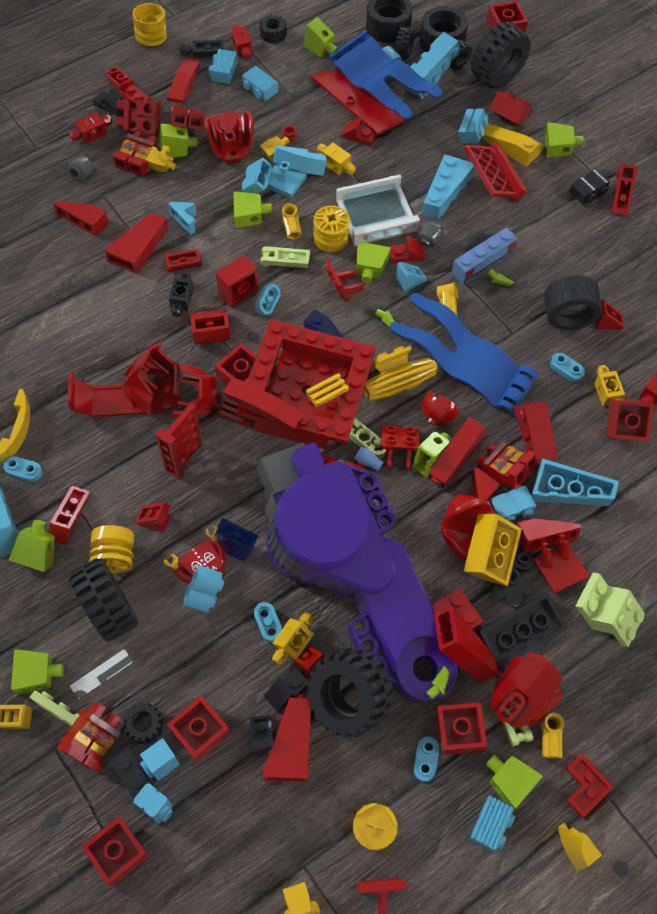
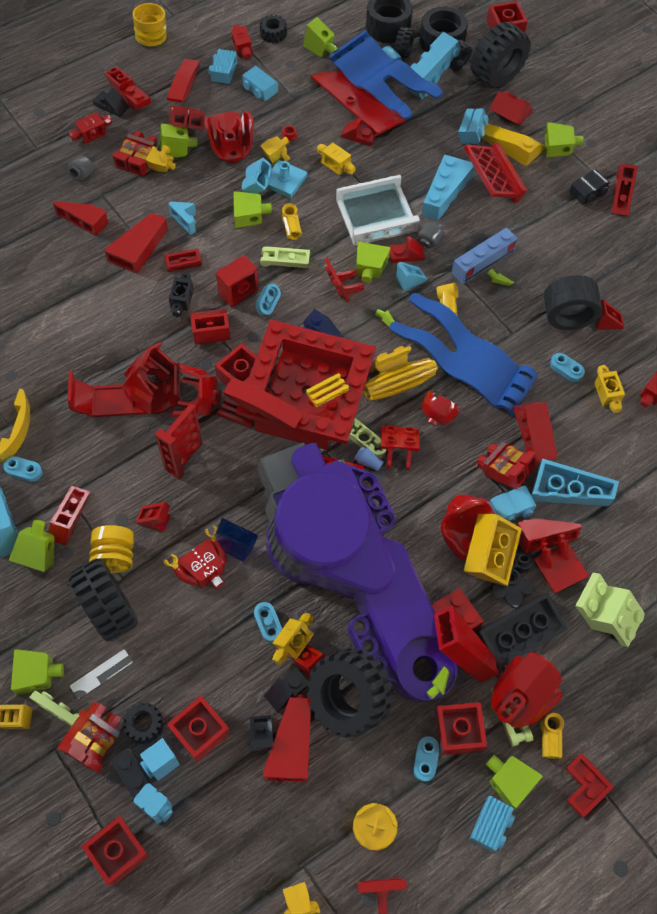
(133, 115): red hips -> none
(201, 48): black plate -> none
(203, 589): medium azure brick -> none
(300, 159): medium azure slope -> none
(331, 229): yellow wheel -> none
(432, 447): lime torso -> none
(457, 452): red slope -> none
(483, 485): red slope -> none
(578, 847): yellow slope -> none
(629, 419): red brick -> none

